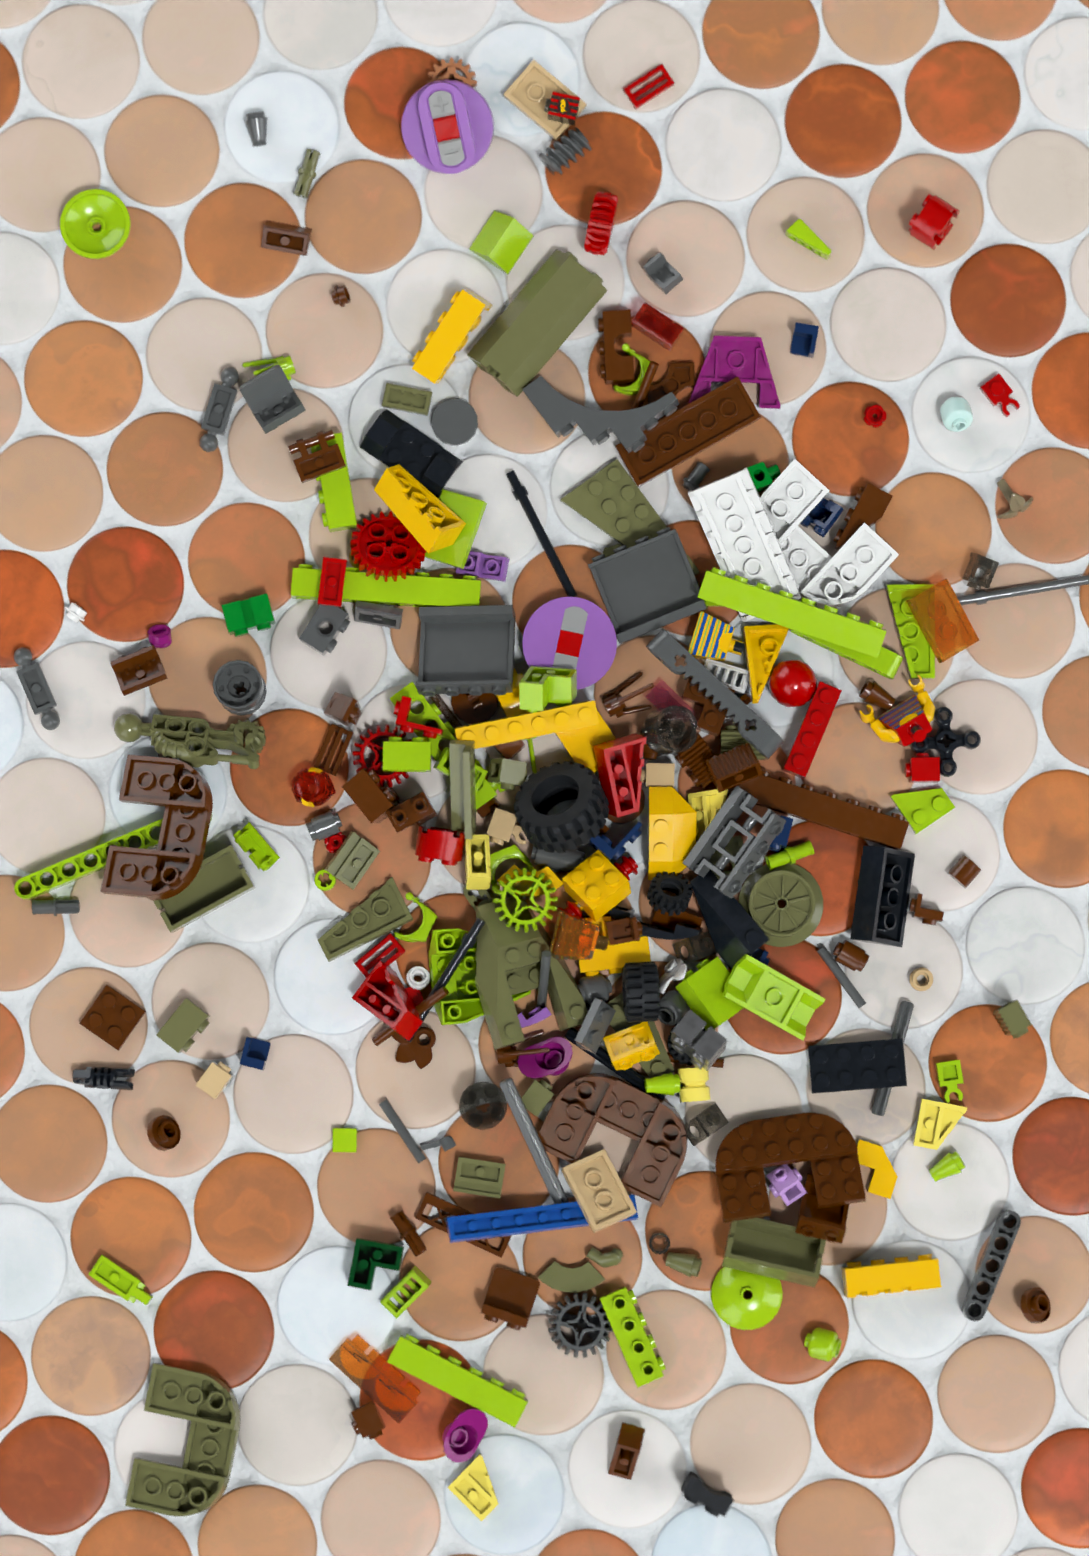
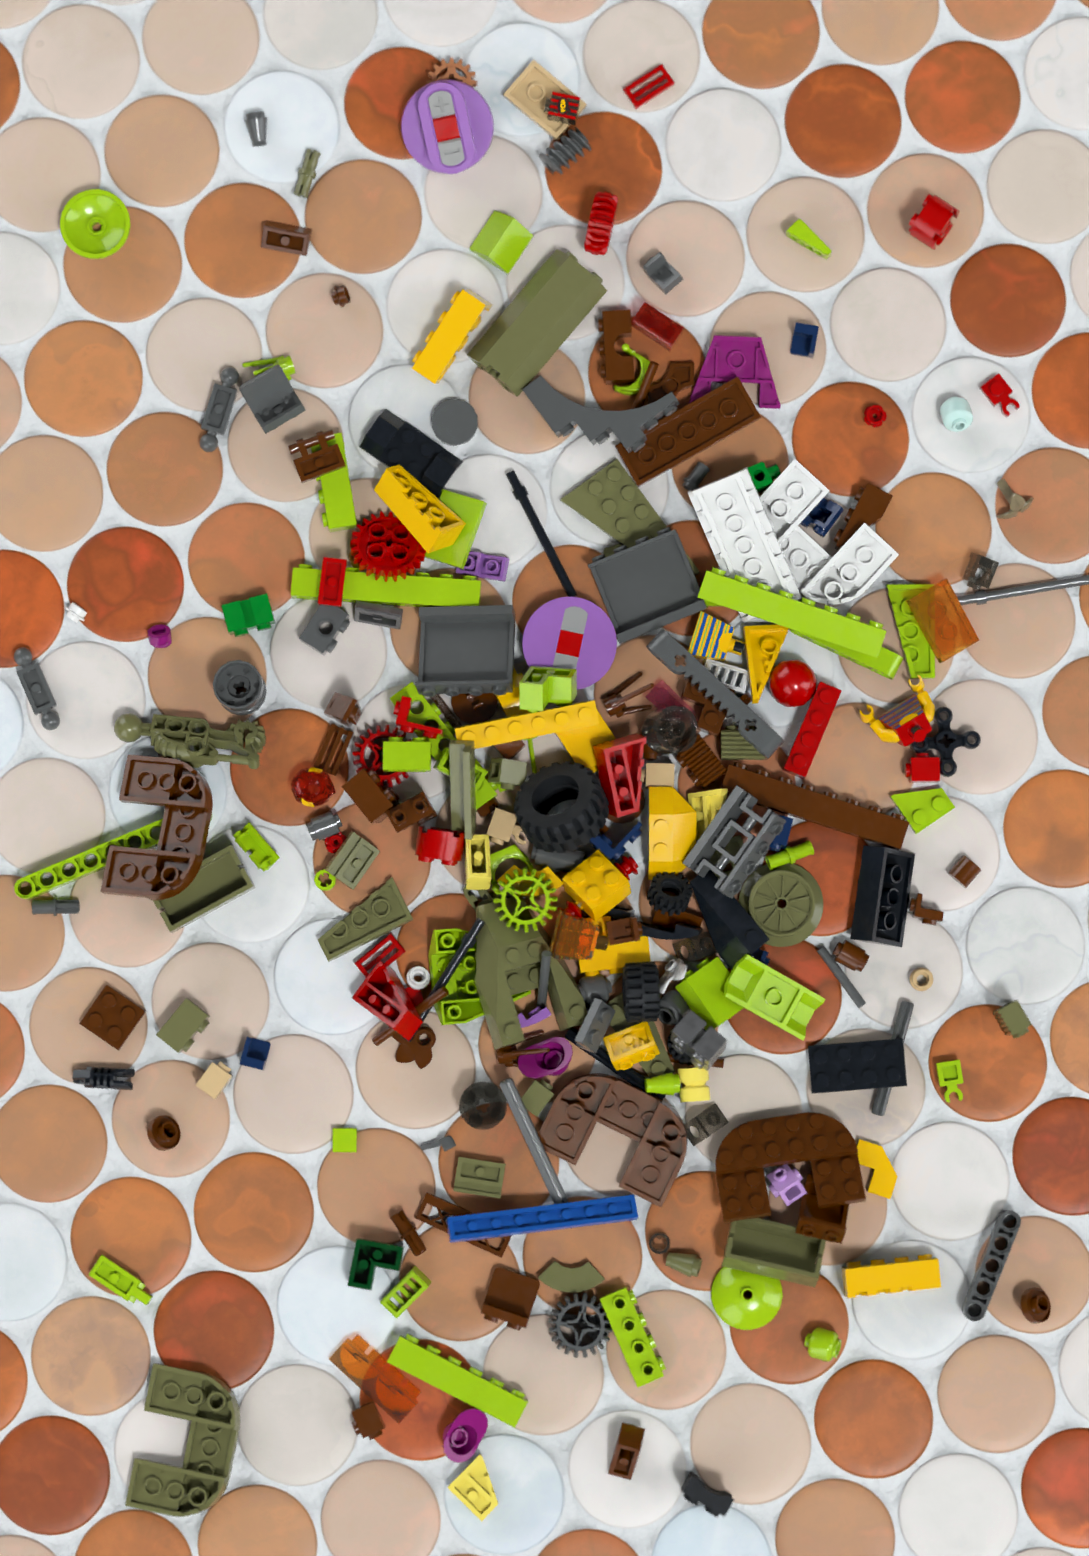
(139, 670): reddish brown bracket -> none
(402, 1131): dark grey bar -> none
(407, 399): olive plate -> none
(428, 921): lime helmet -> none
(598, 1191): tan plate -> none
(607, 1259): olive arm -> none
(733, 767): reddish brown brick -> none
(876, 695): reddish brown cone -> none
(935, 1123): light yellow wing -> none
(947, 1166): lime cone -> none

